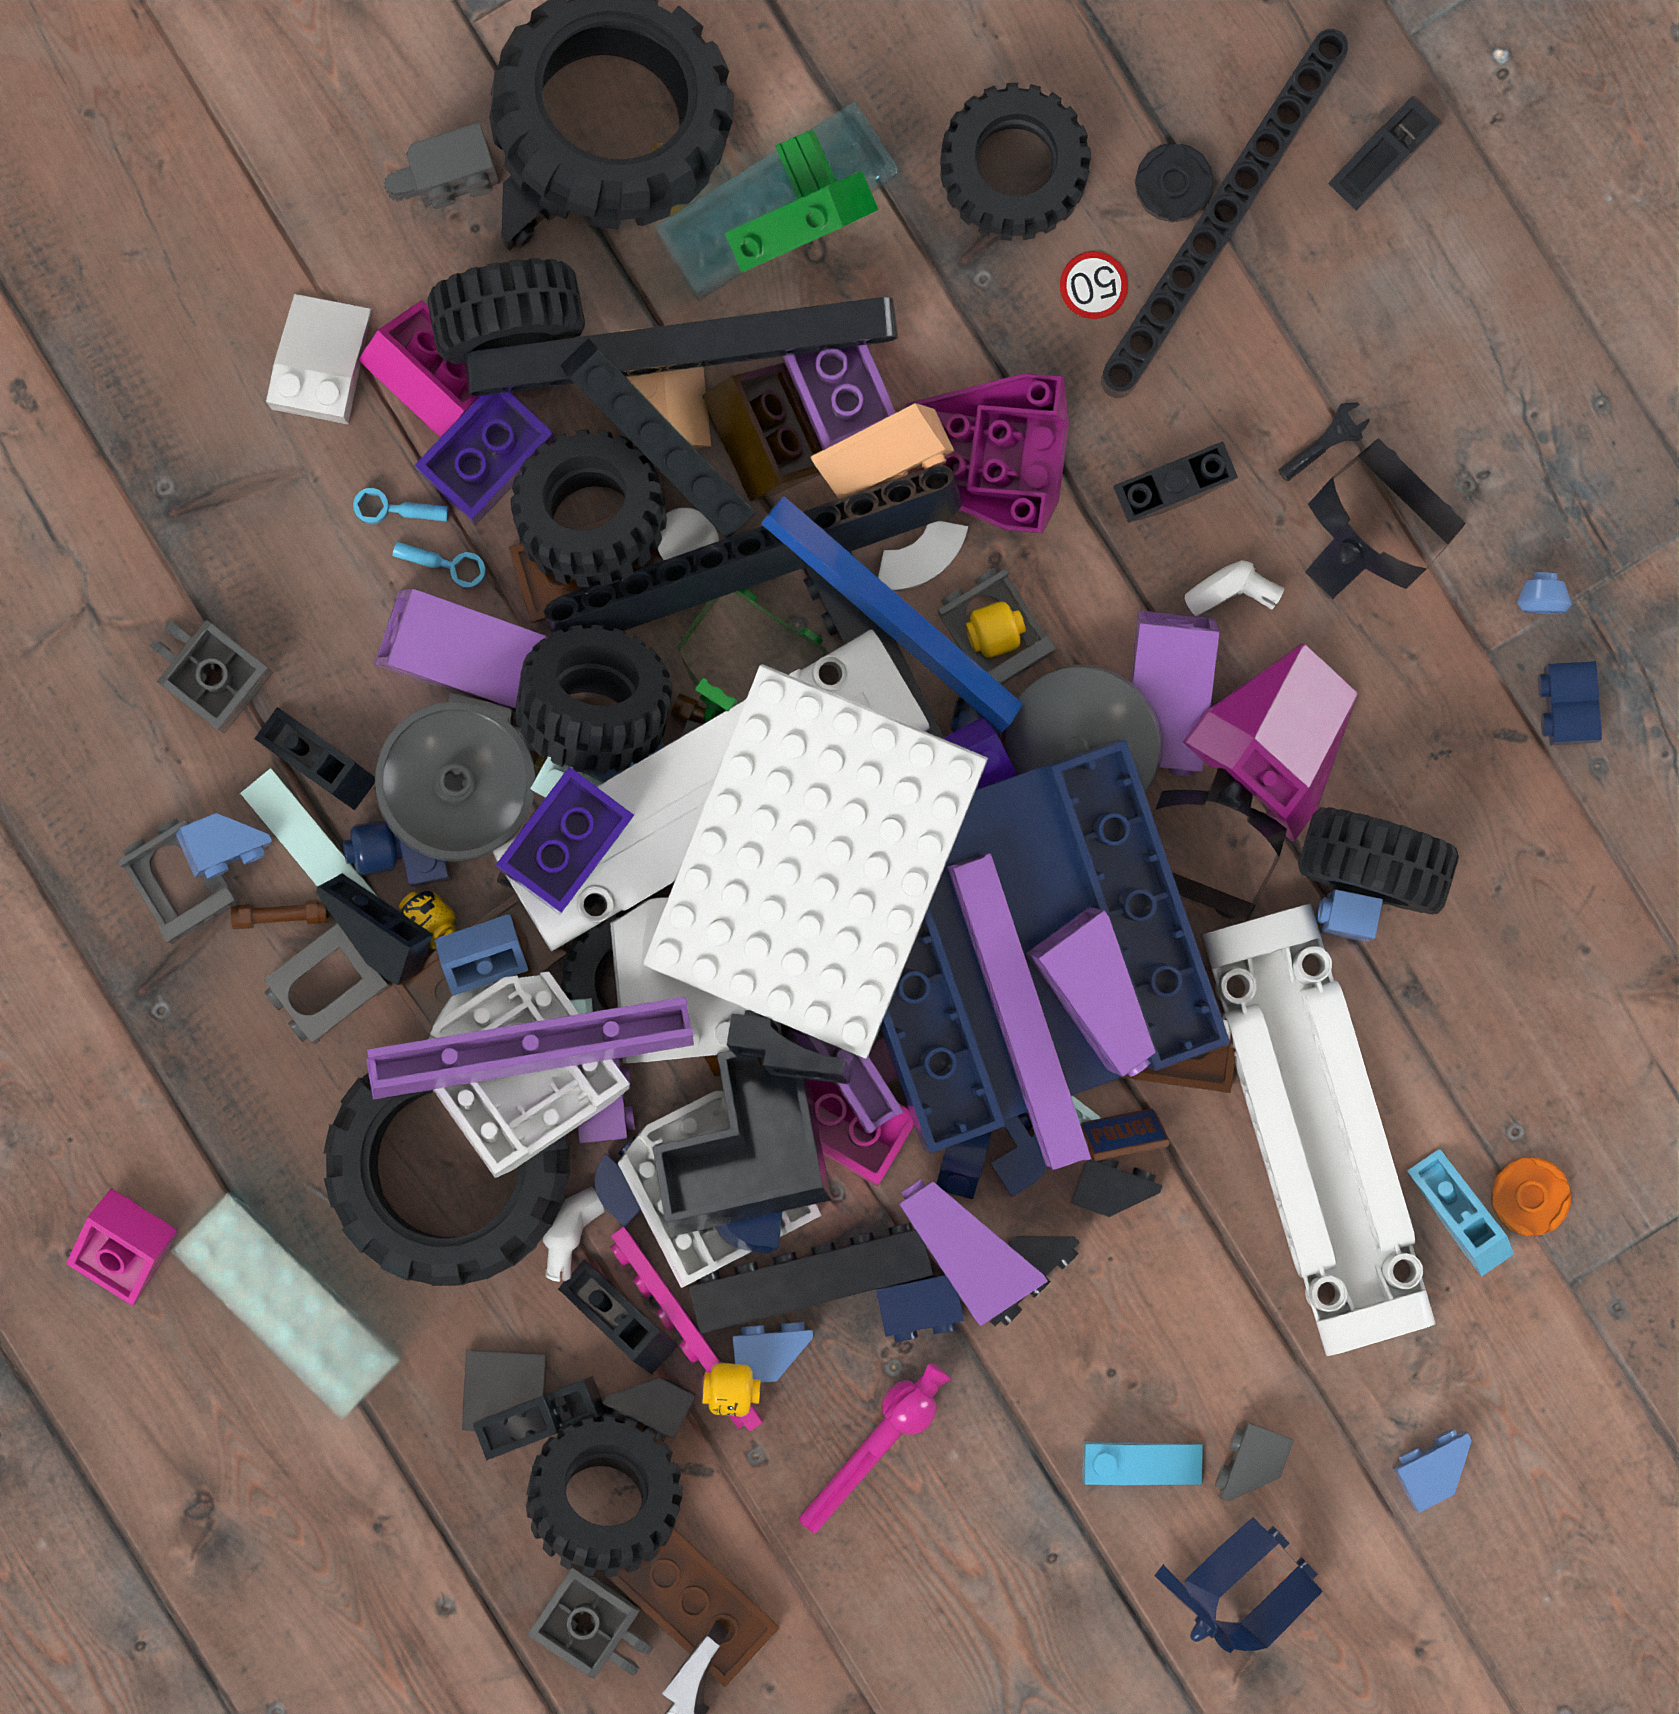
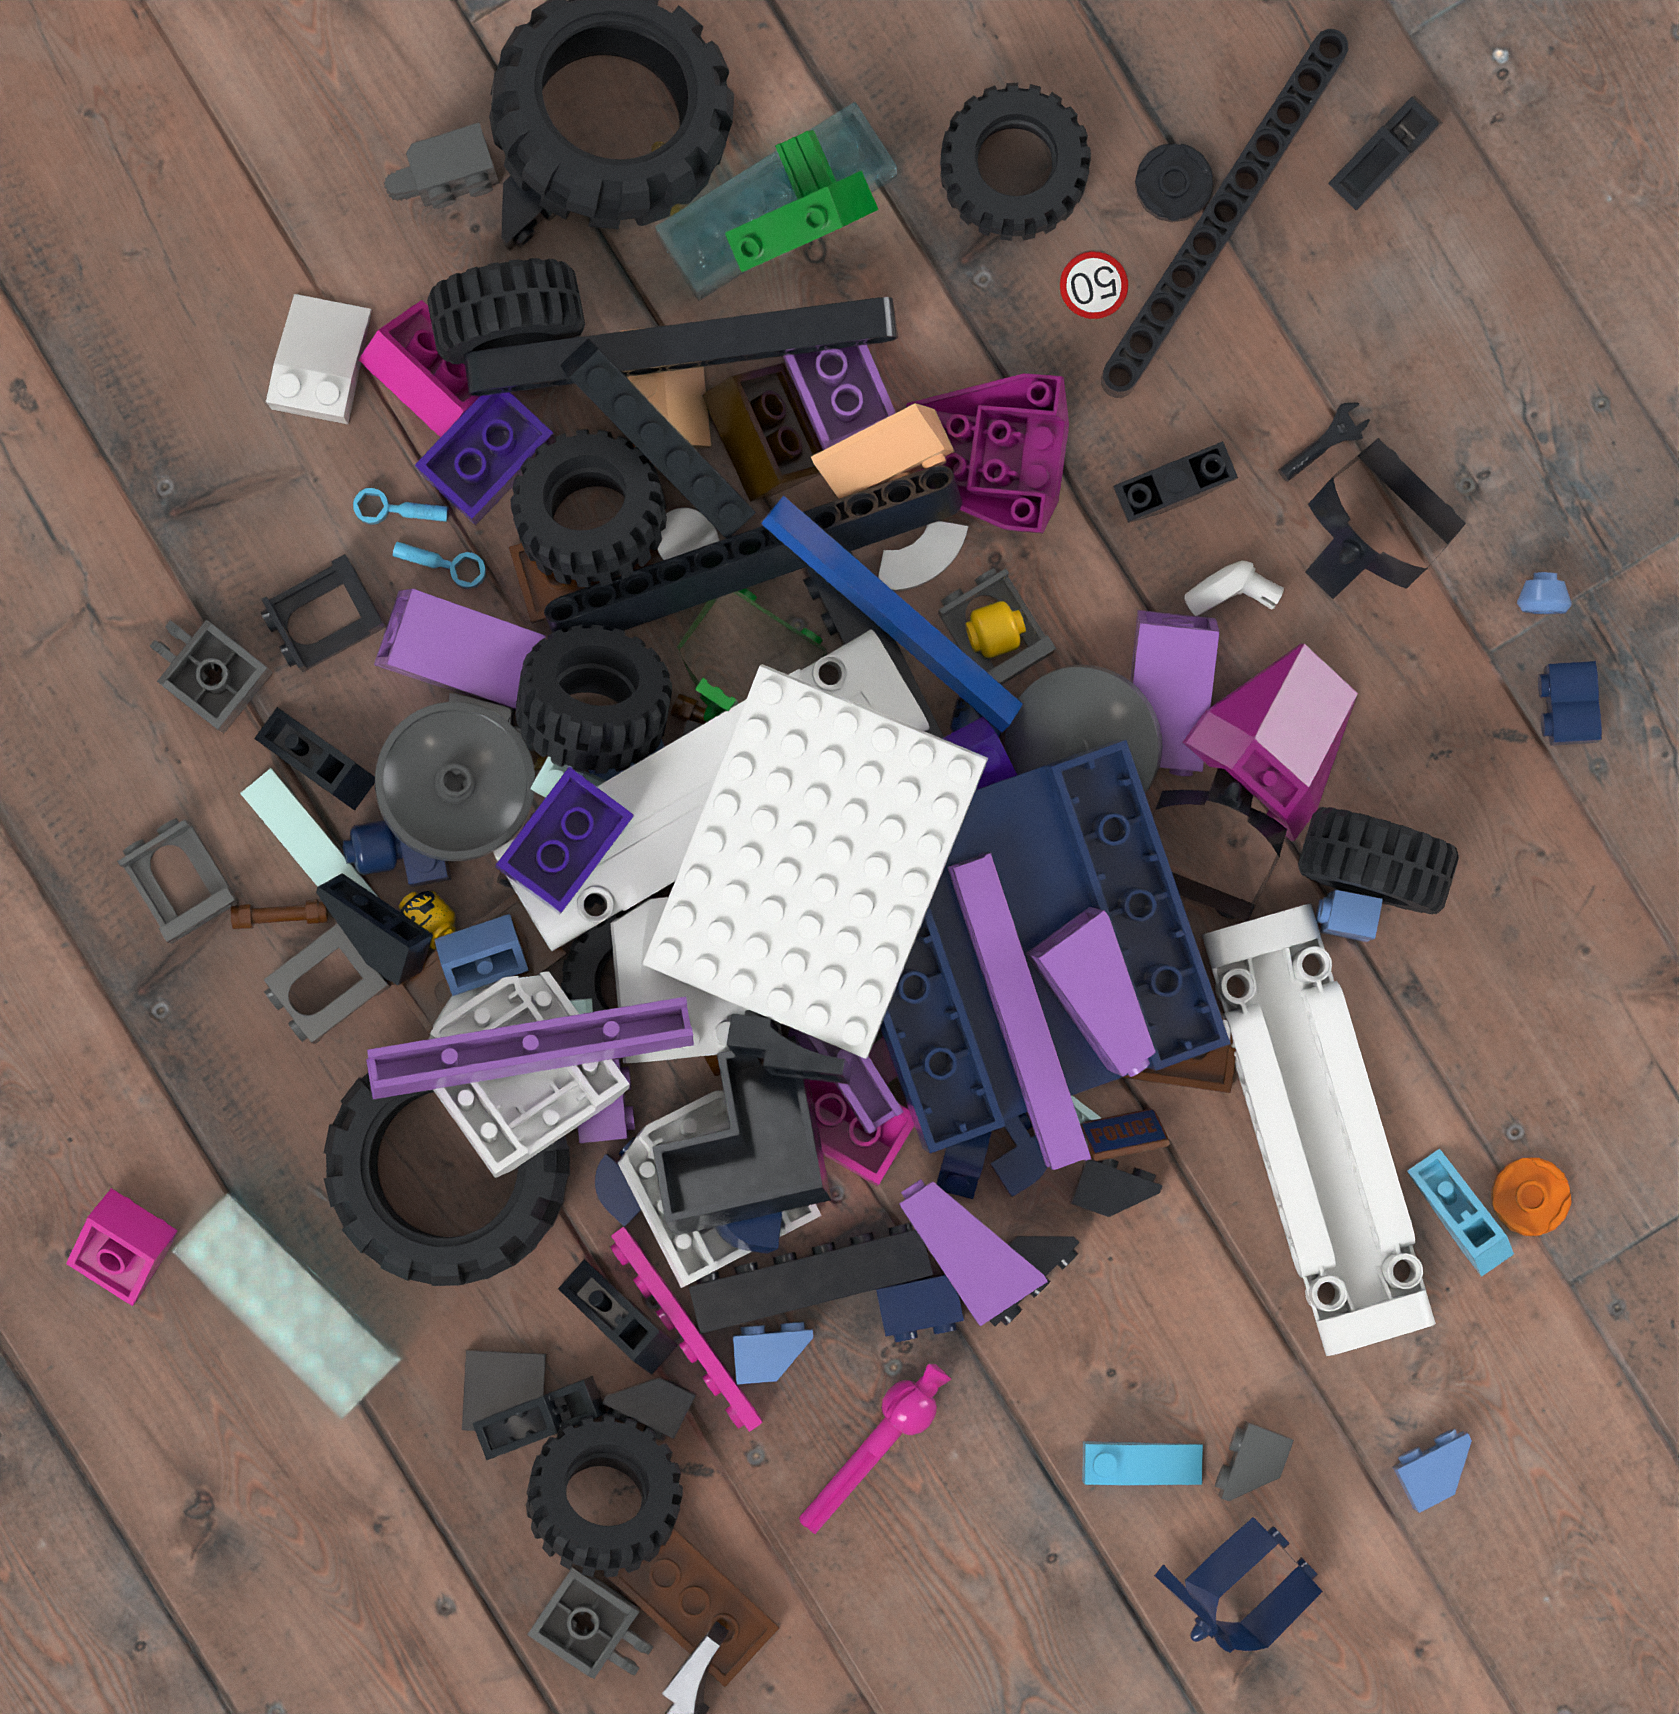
(219, 841): medium blue slope -> none
(283, 605): none -> black panel
(567, 1231): white arm -> none
(730, 1389): yellow head -> none

